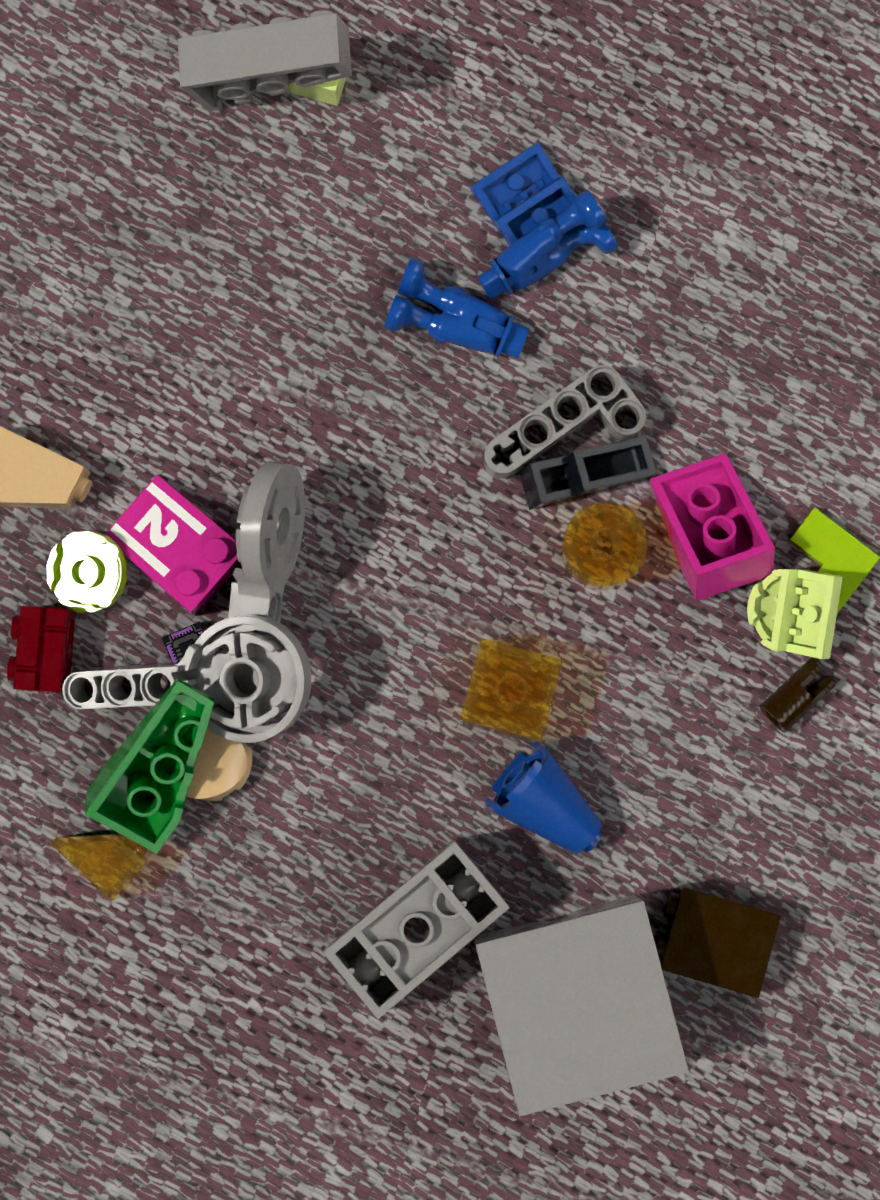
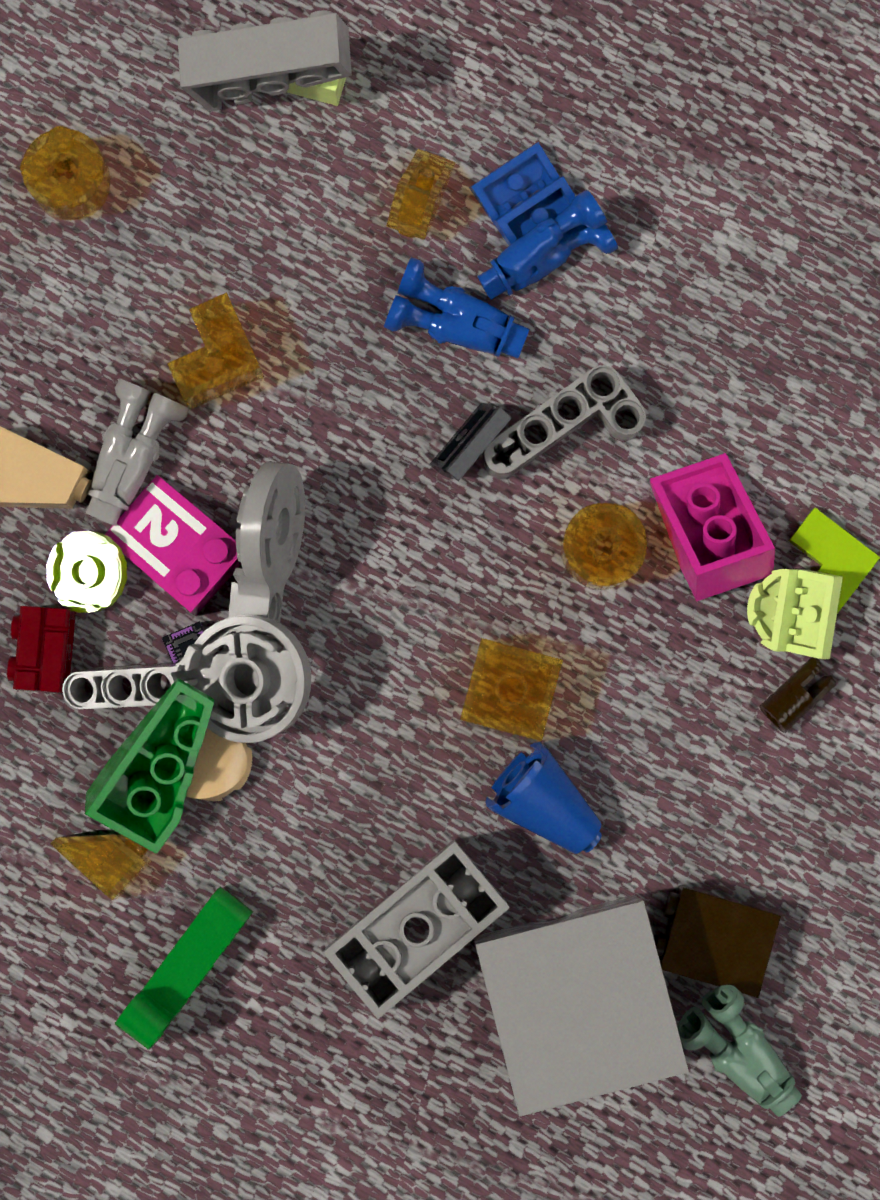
(71, 152): none -> clear yellow brick
(127, 459): none -> light grey piece
(184, 968): none -> green beam
(225, 360): none -> clear yellow brick
(420, 194): none -> clear yellow slope
(470, 441): none -> black plate
(587, 472): black slope -> none
(745, 1060): none -> sand green piece

